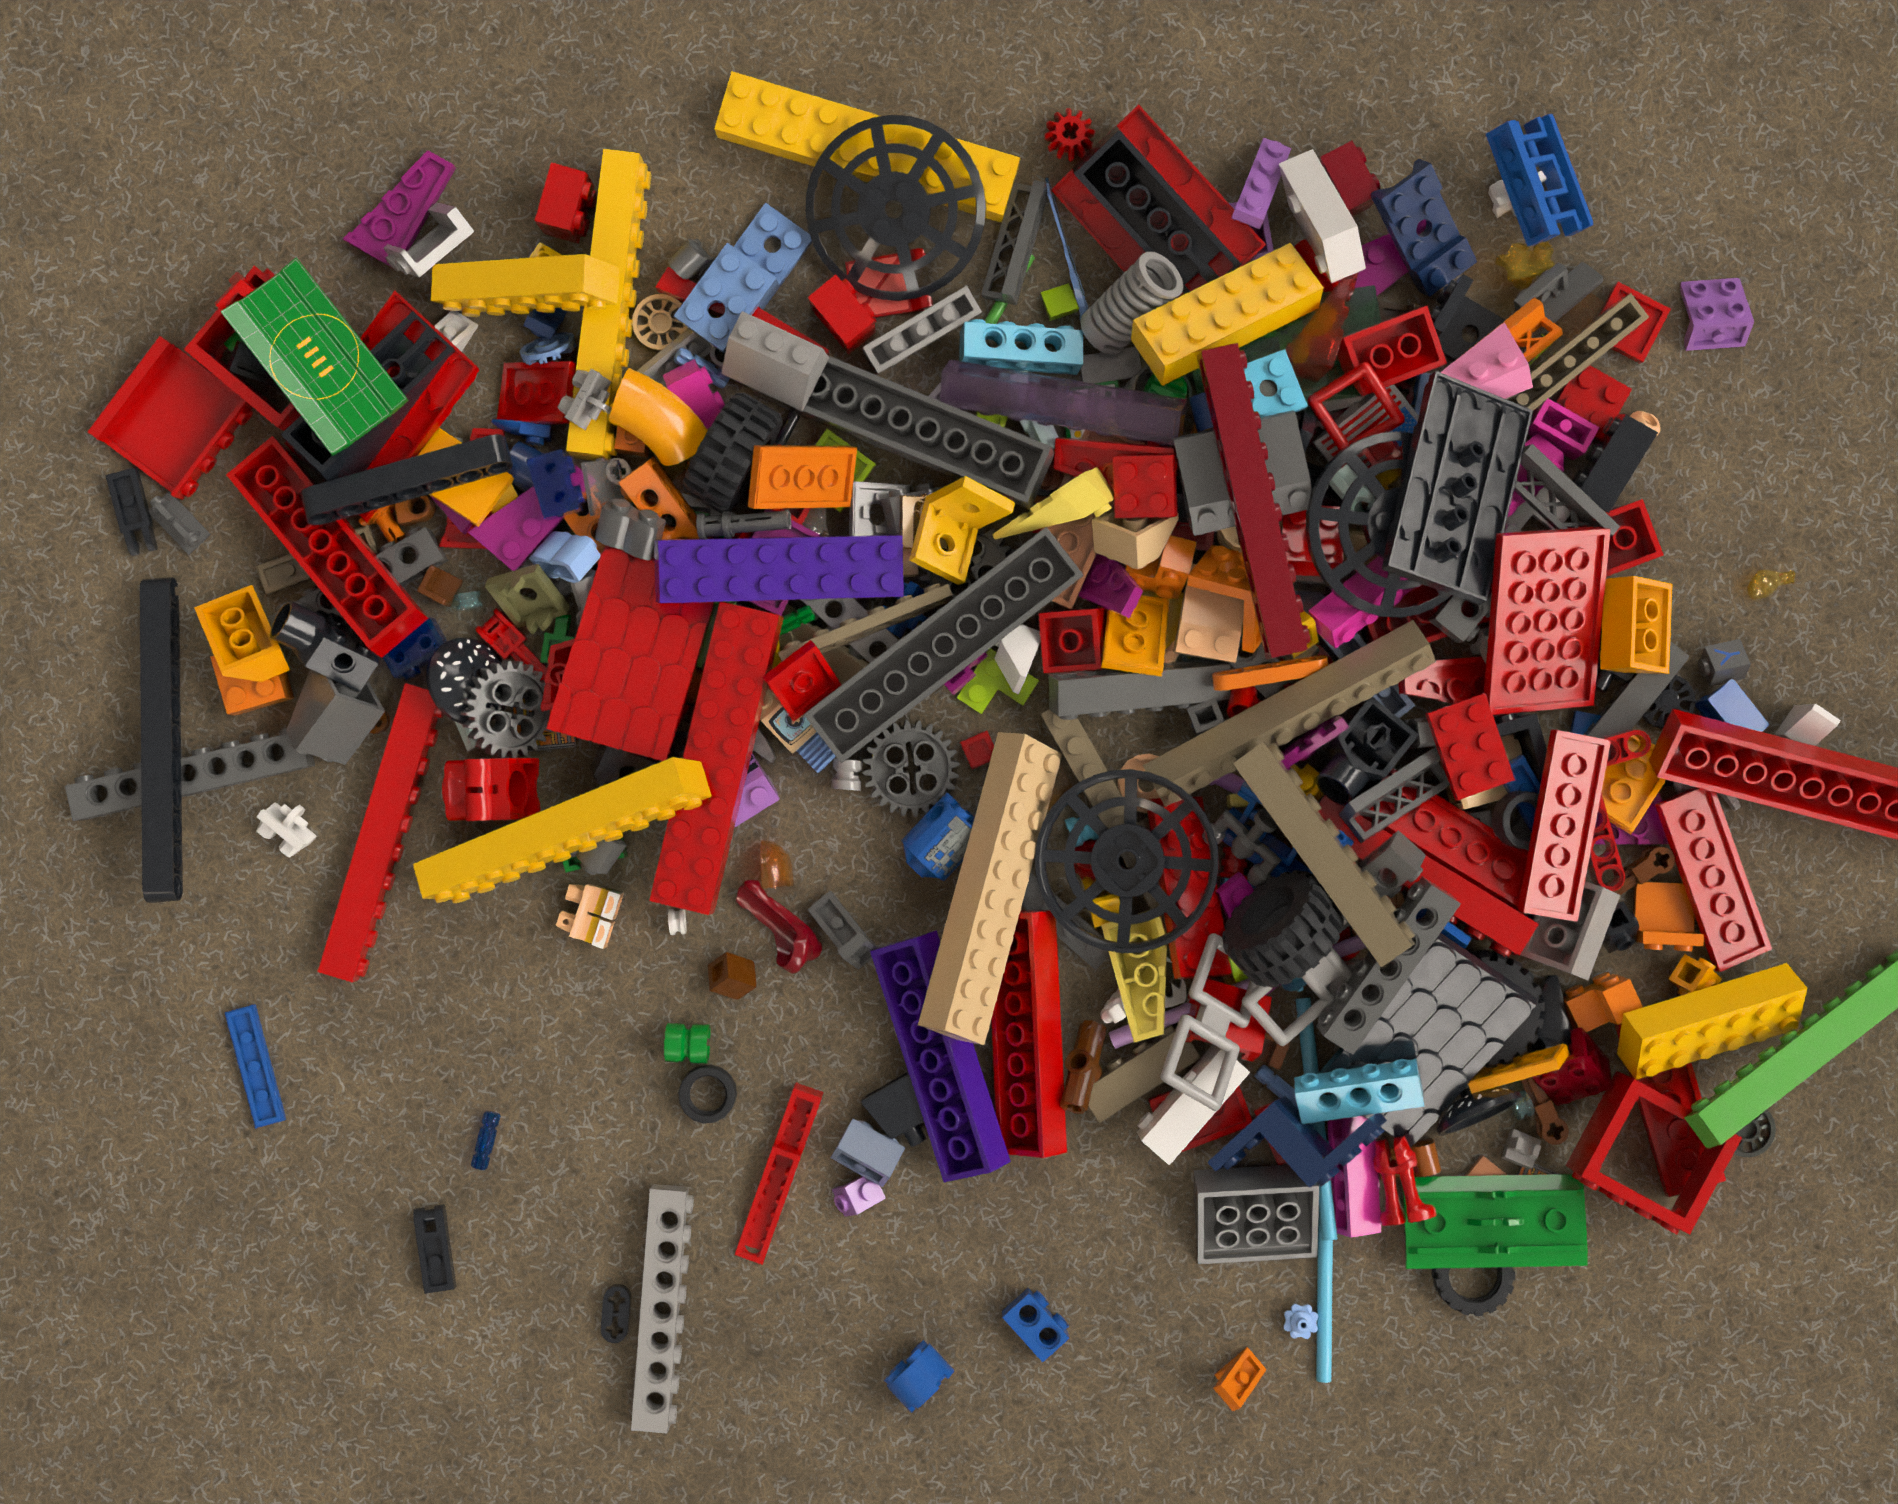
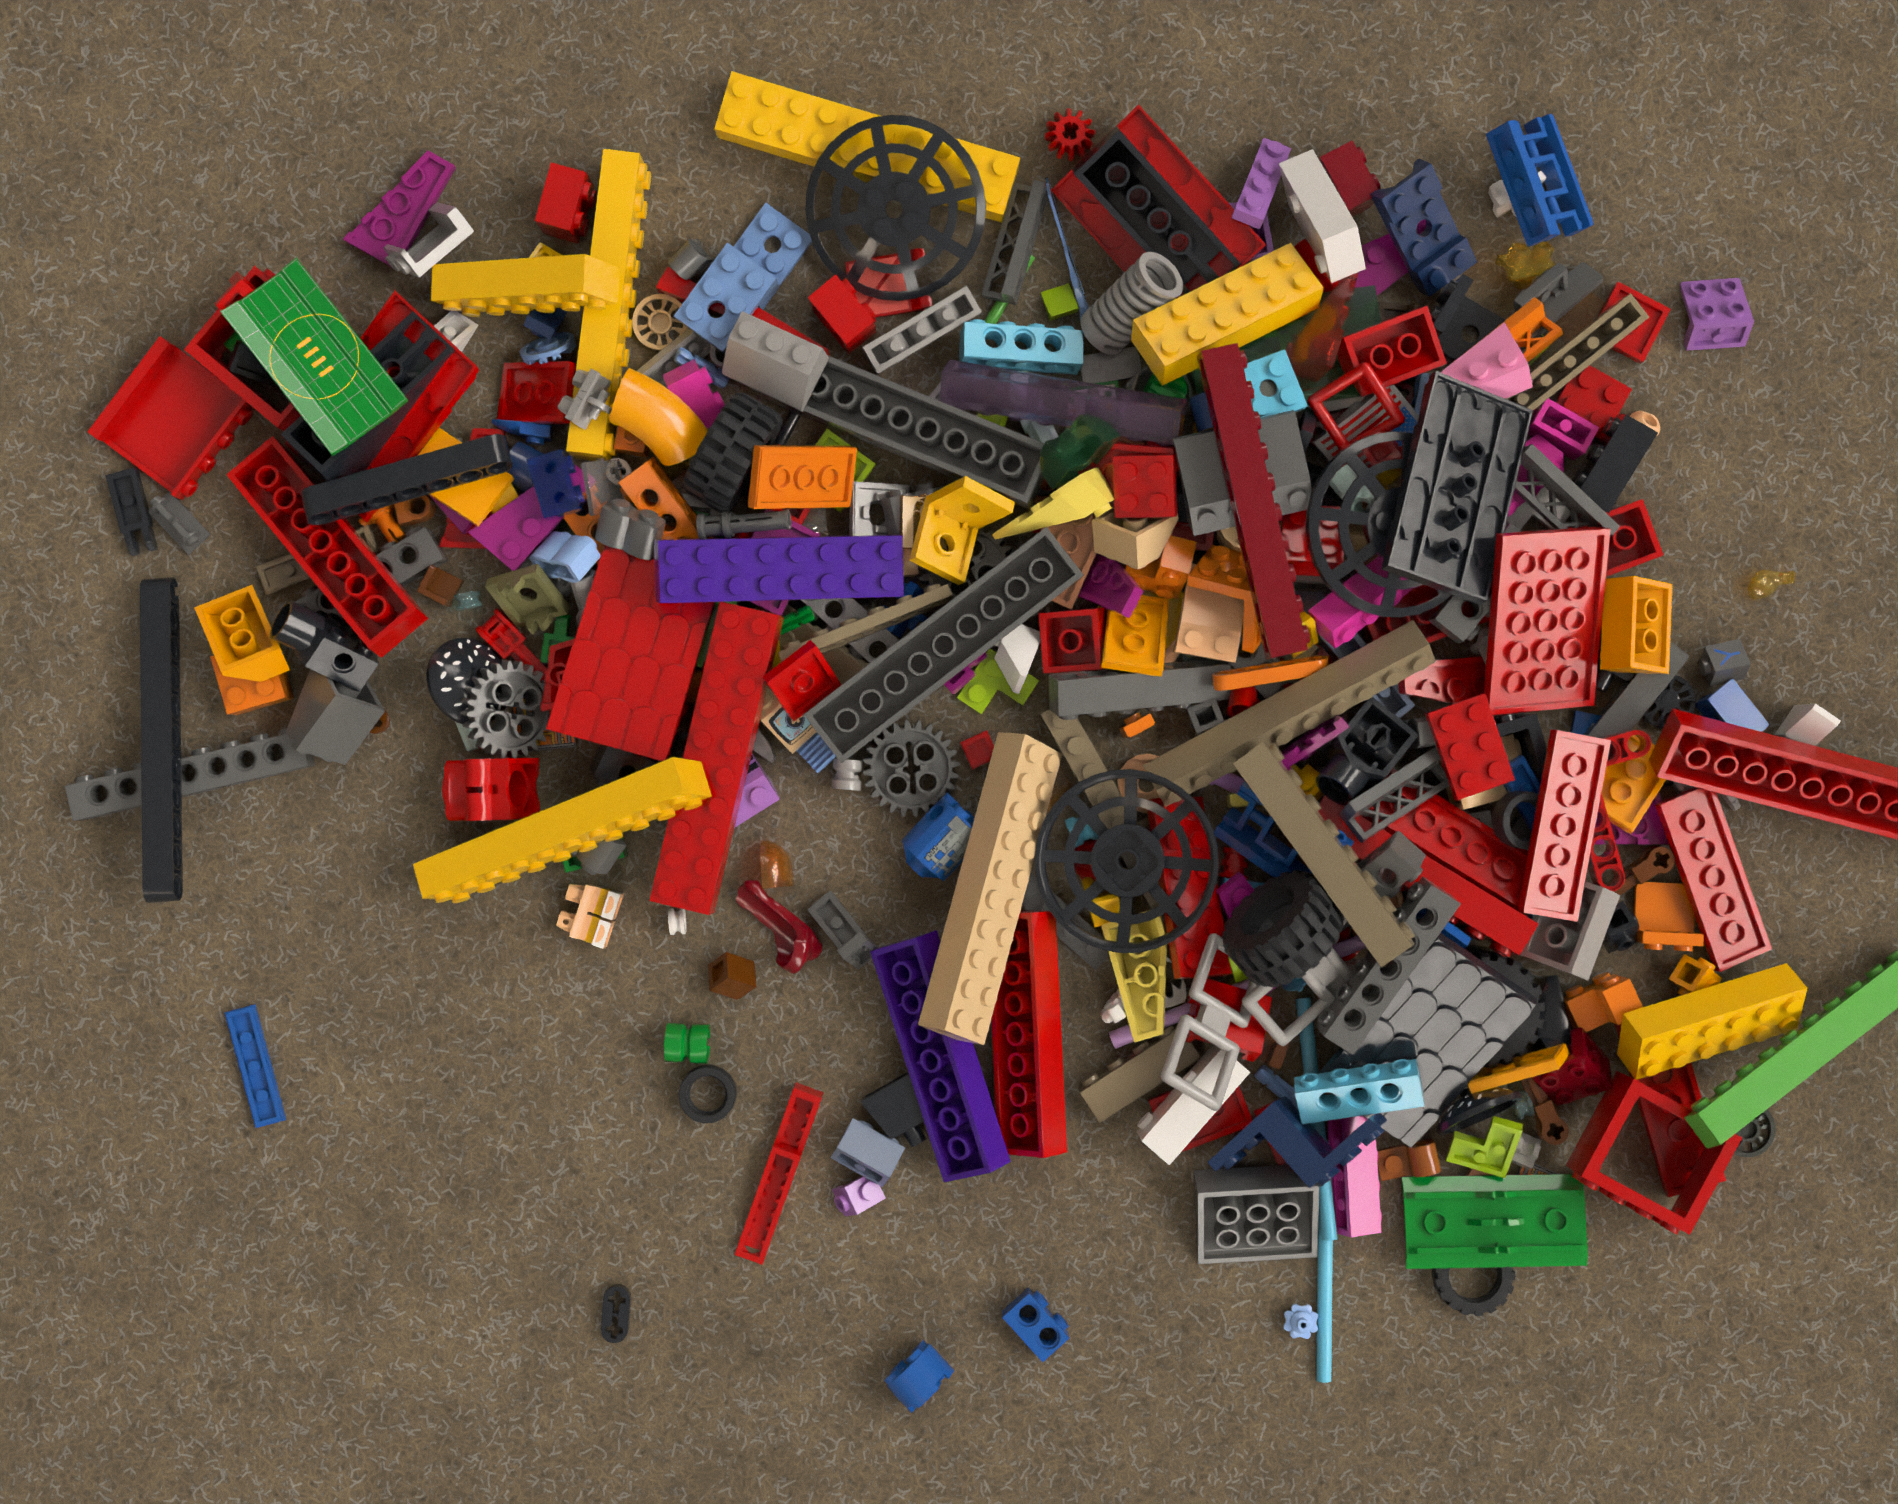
(286, 824): white hips -> none
(381, 835): red brick -> none
(415, 650): clear blue brick -> none
(434, 1249): black plate -> none
(485, 1140): clear blue axle -> none
(646, 1414): light grey brick -> none
(1075, 449): none -> clear green brick
(1083, 1067): reddish brown piece -> none
(1136, 724): none -> orange plate
(1239, 1378): orange slope -> none
(1248, 843): dark grey piece -> none
(1402, 1165): red piece -> none
(1490, 1154): none -> lime plate

